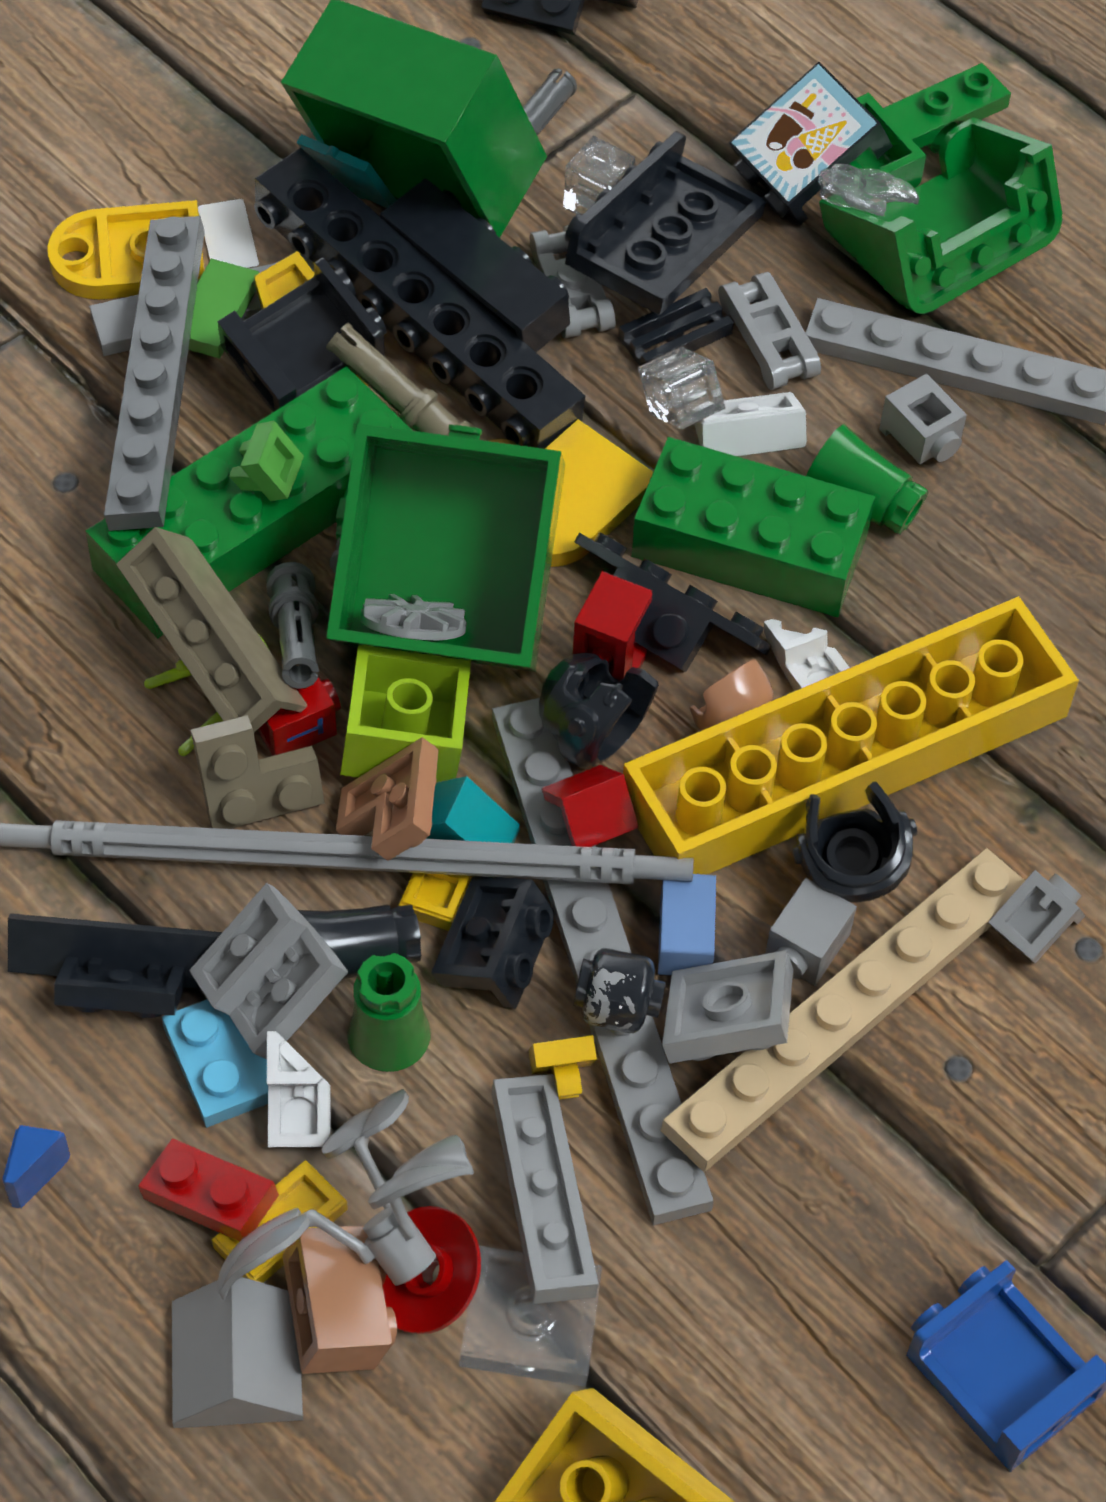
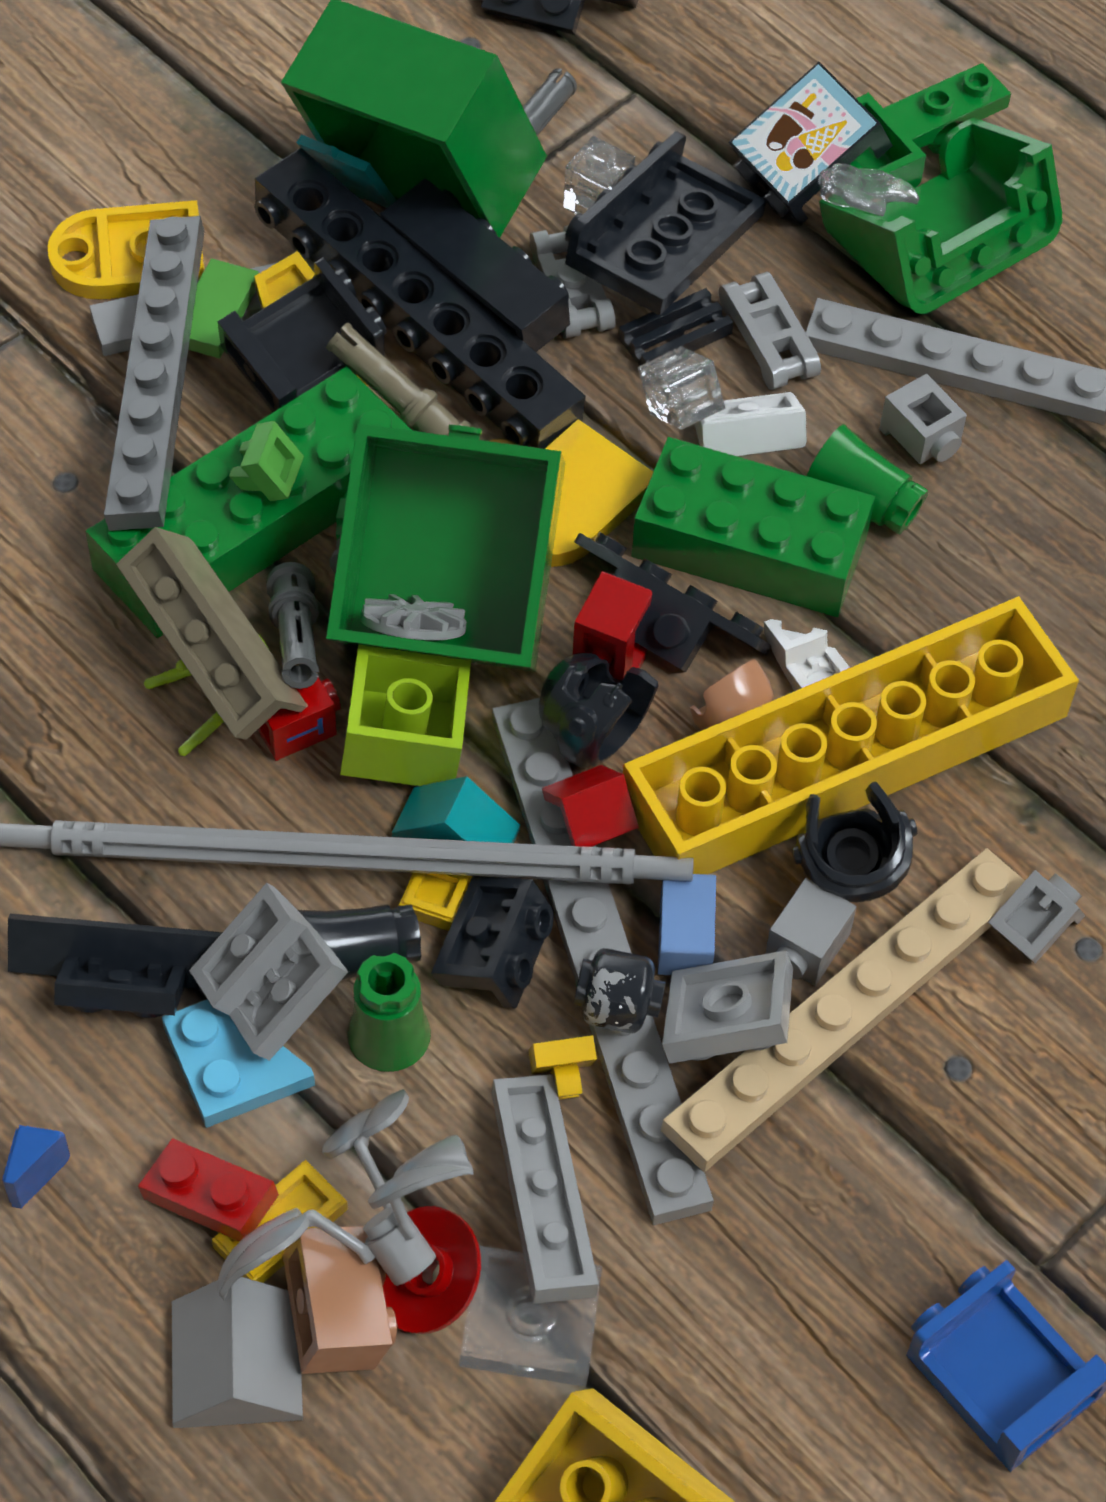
(228, 233): white sticker -> none
(246, 789): dark tan plate -> none
(296, 1098): white slope -> none
(392, 800): nougat plate -> none

